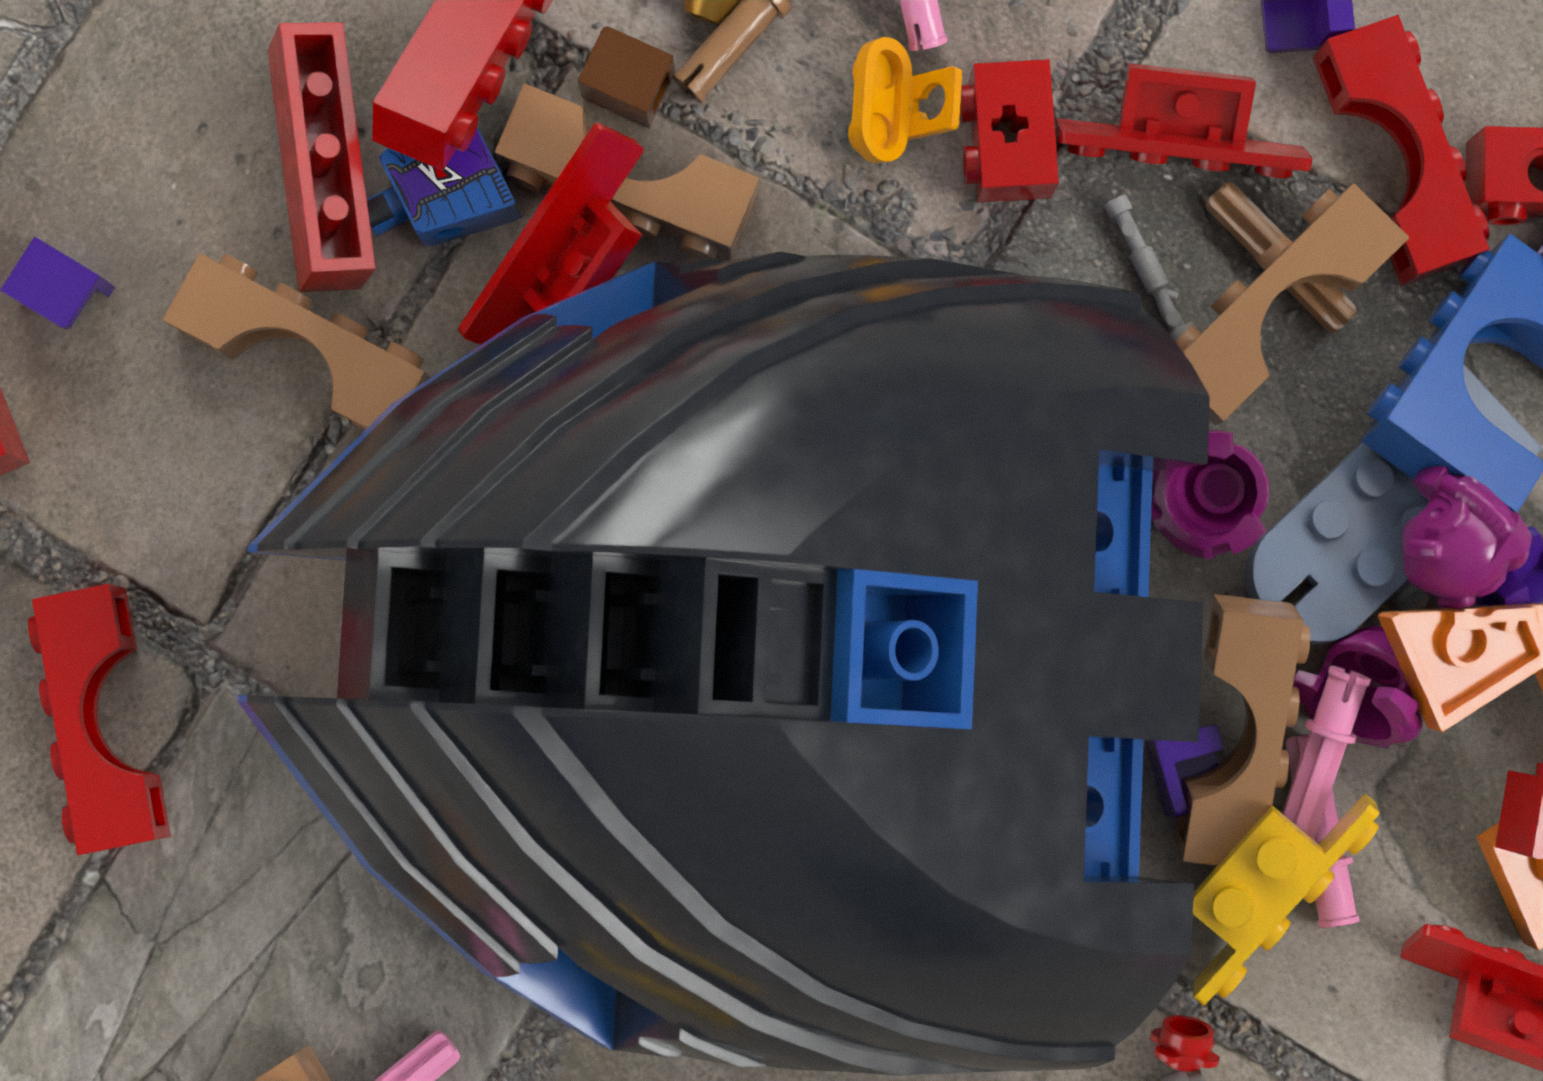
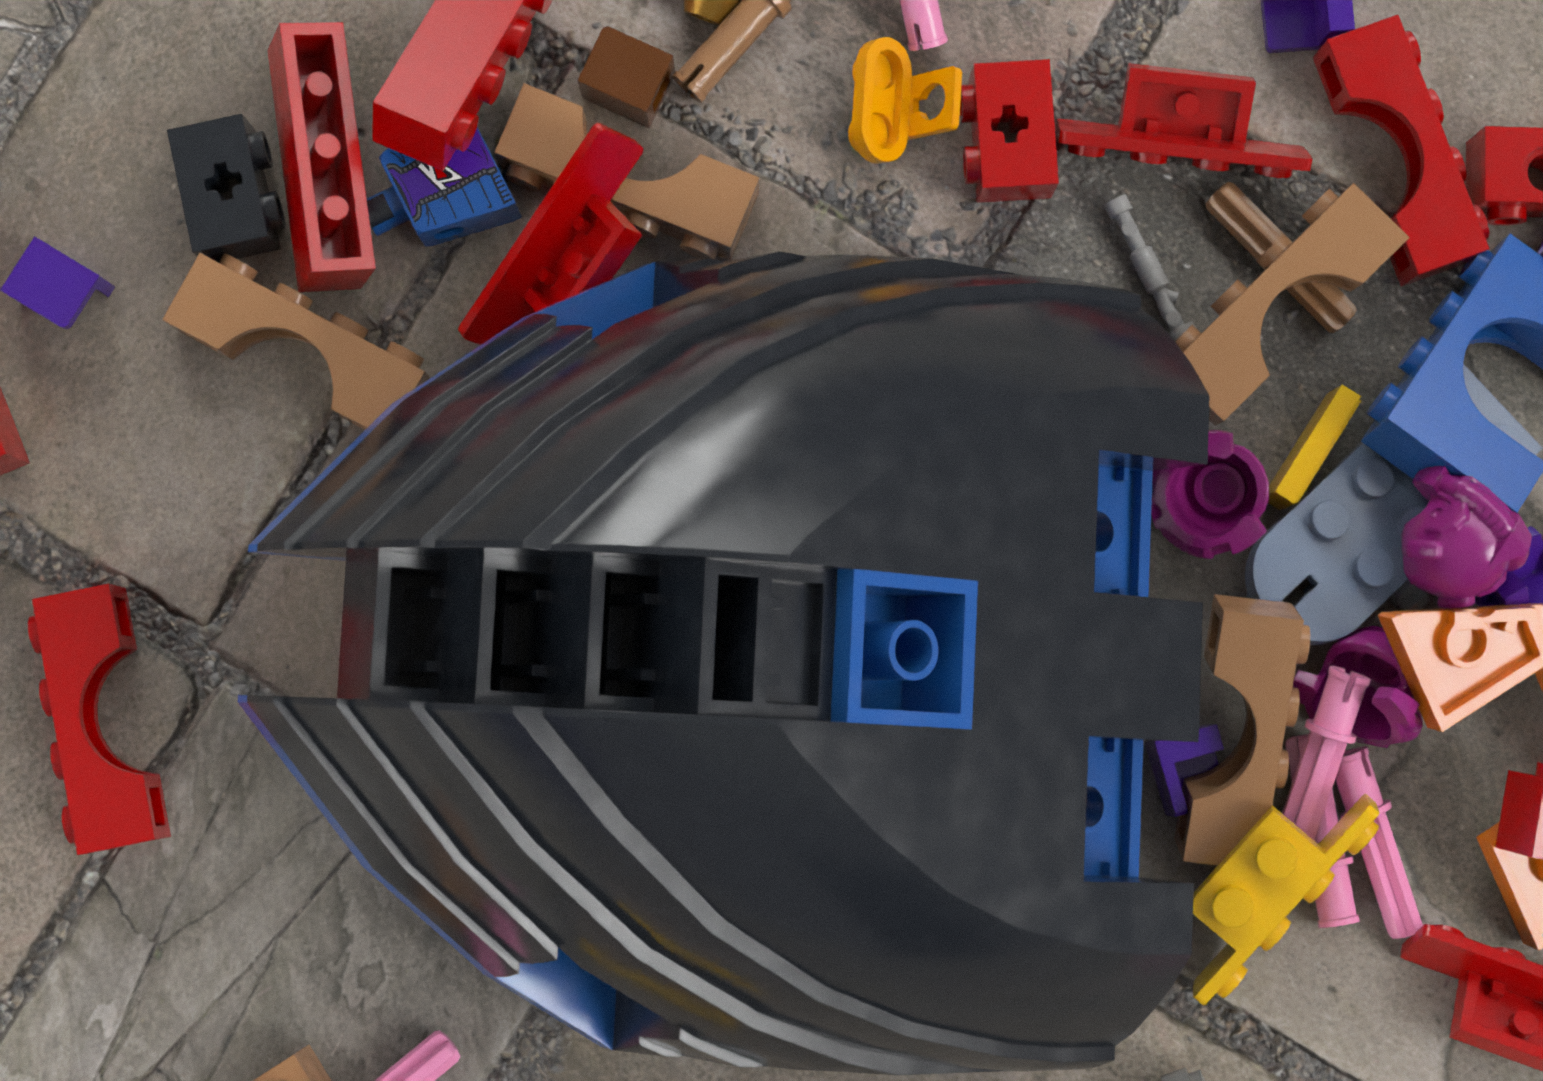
(204, 161): none -> black brick
(1185, 1043): red plate -> none
(1313, 447): none -> yellow tile
(1381, 853): none -> bright pink axle

